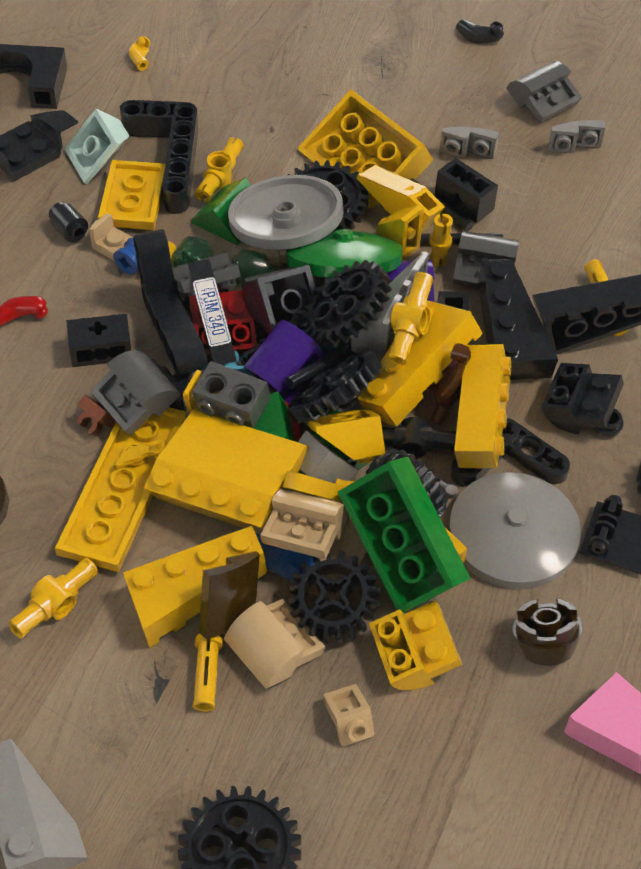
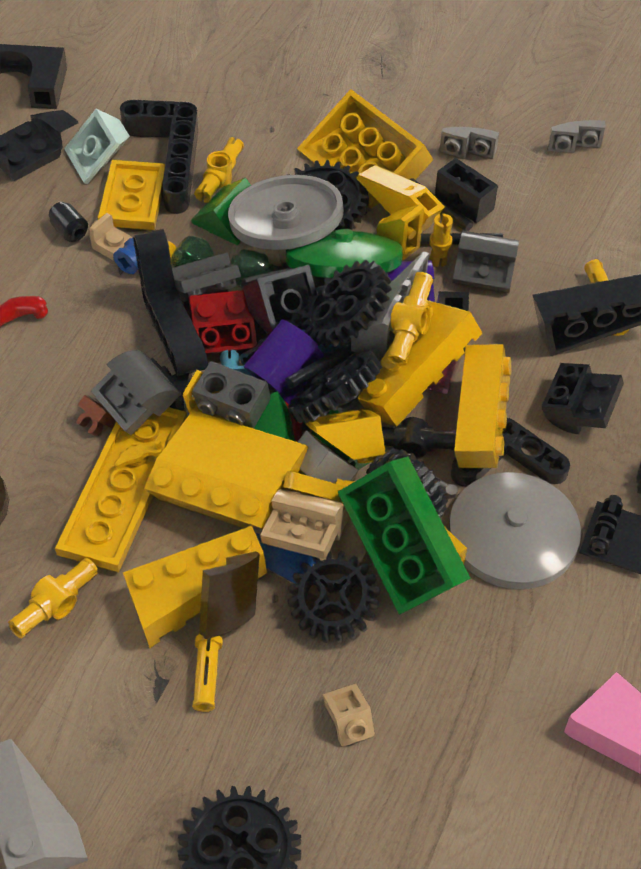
(97, 339): black brick -> none
(138, 52): yellow arm -> none
(212, 312): sticker -> none
(272, 642): tan brick -> none
(415, 646): yellow brick -> none
(449, 386): reddish brown piece -> none
(480, 34): black arm -> none
(514, 321): black wedge -> none
(545, 91): dark grey brick -> none
(547, 631): dark brown cone -> none
(614, 425): black plate -> none

